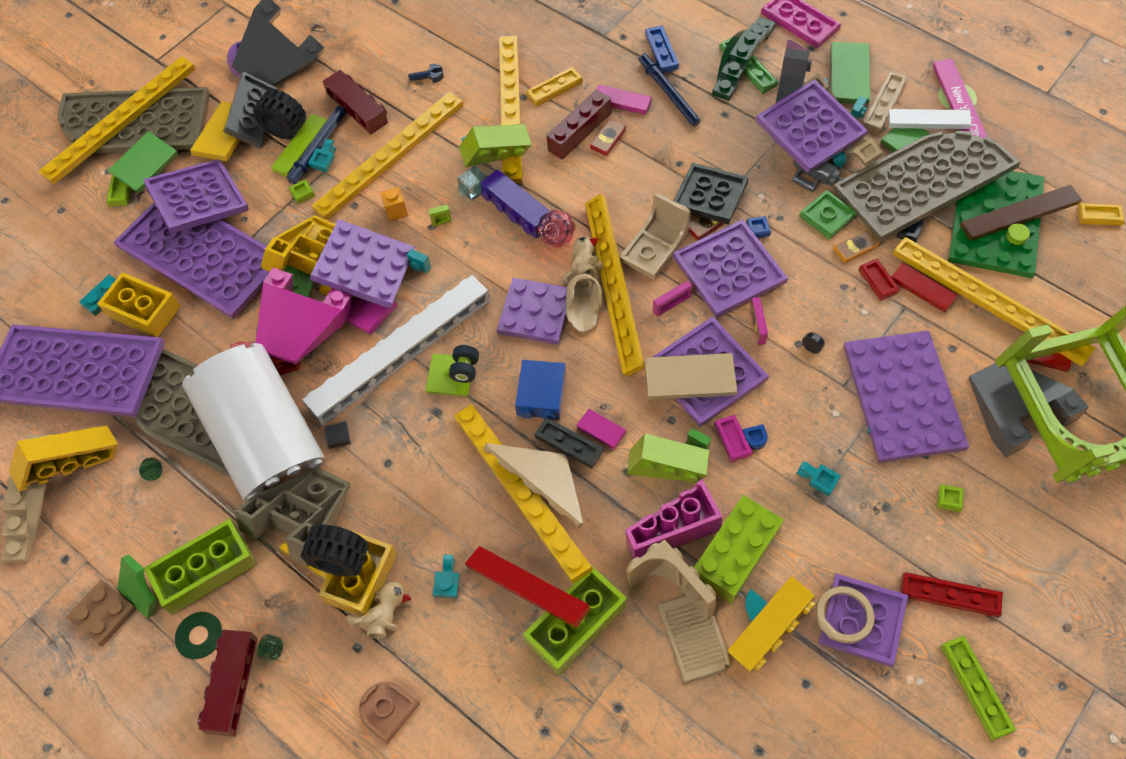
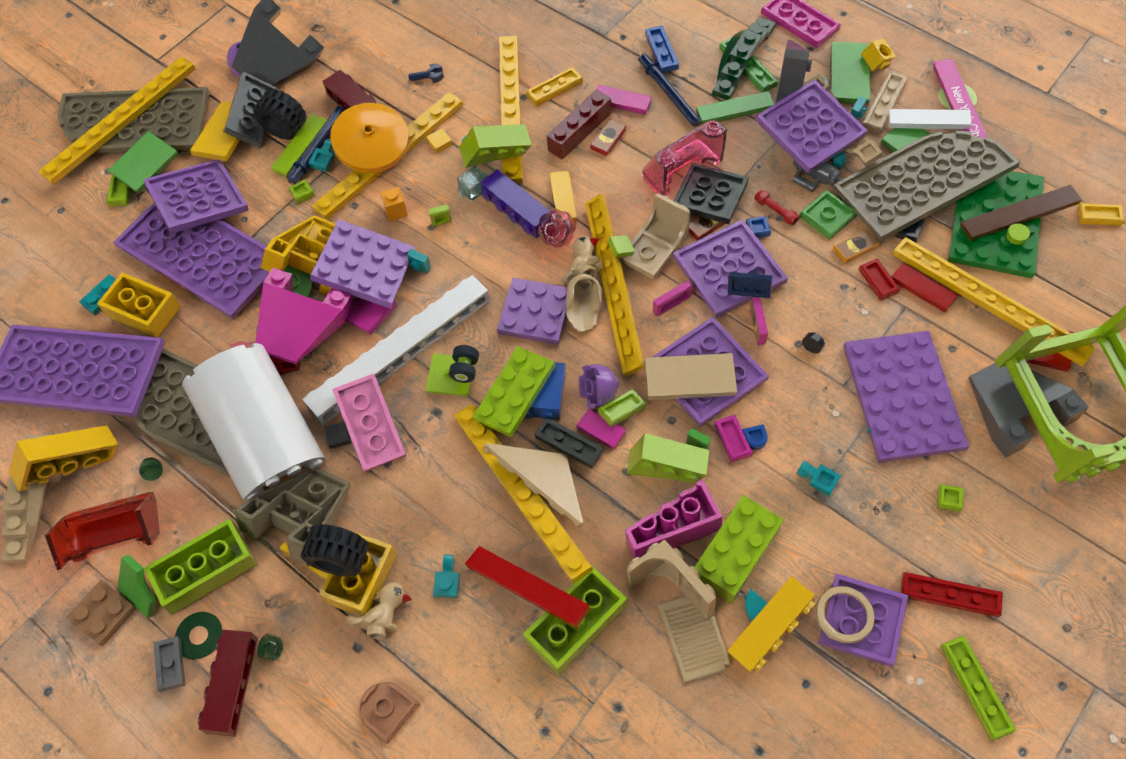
(102, 526): none -> clear red windscreen
(169, 664): none -> flat silver plate
(369, 137): none -> light orange dish
(369, 422): none -> bright pink plate
(439, 140): none -> yellow tile
(514, 391): none -> lime plate
(563, 193): none -> yellow tile
(598, 385): none -> medium lavender cylinder
(621, 246): none -> lime tile
(622, 408): none -> lime tile
(702, 143): none -> clear pink windscreen
(735, 107): none -> bright green tile
(750, 284): none -> dark blue tile
(790, 217): none -> red bar
(878, 55): none -> yellow brick

